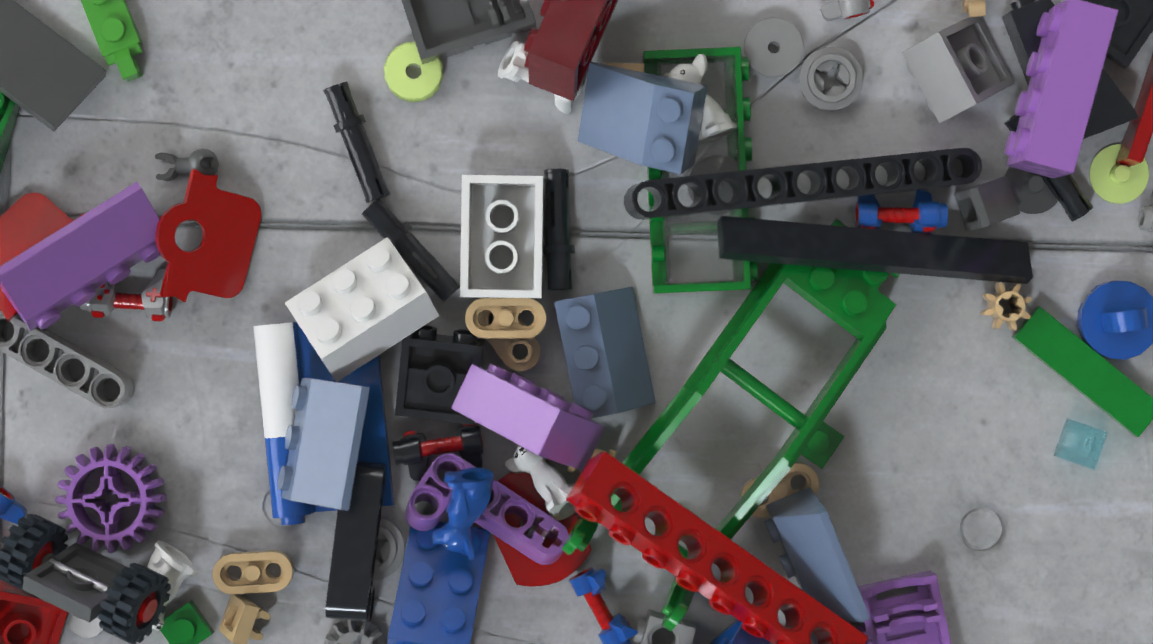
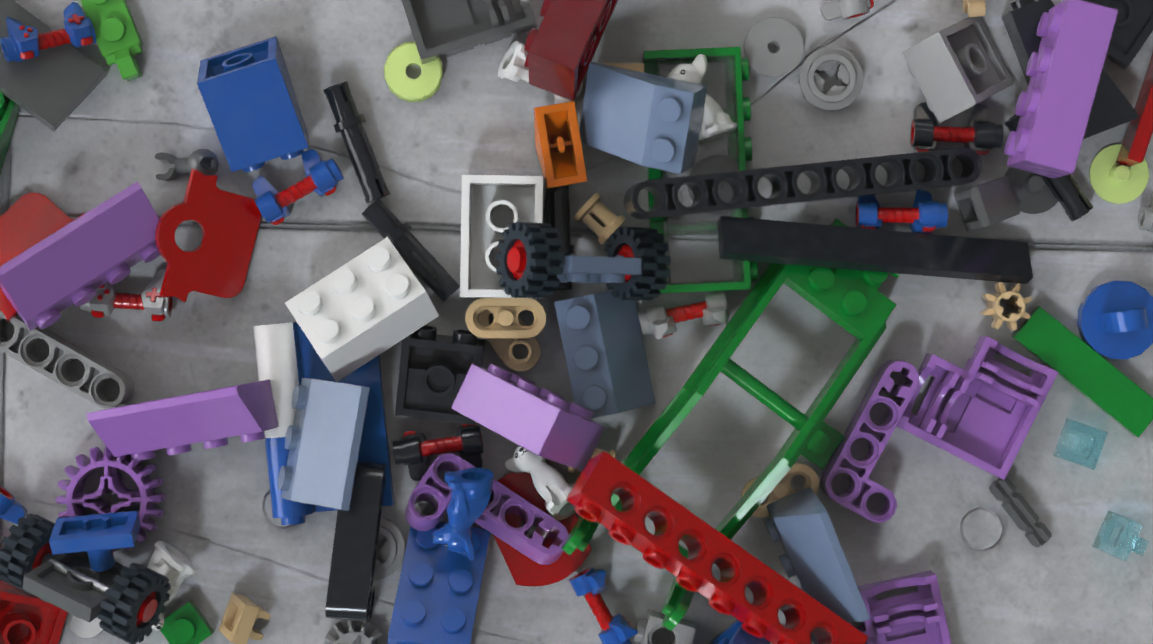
(26, 43): none -> blue piece
(96, 535): none -> blue tile
(187, 420): none -> medium lavender slope
(253, 105): none -> blue slope
(254, 570): tan plate -> none
(320, 177): none -> blue piece
(534, 265): none -> black plate
(559, 144): none -> orange slope
(599, 218): none -> tan bush
(662, 321): none -> light grey piece
(877, 436): none -> medium lavender beam
(978, 135): none -> black piece
(979, 409): none -> medium lavender piece
(1020, 512): none -> dark grey axle
(1120, 536): none -> clear light blue tile

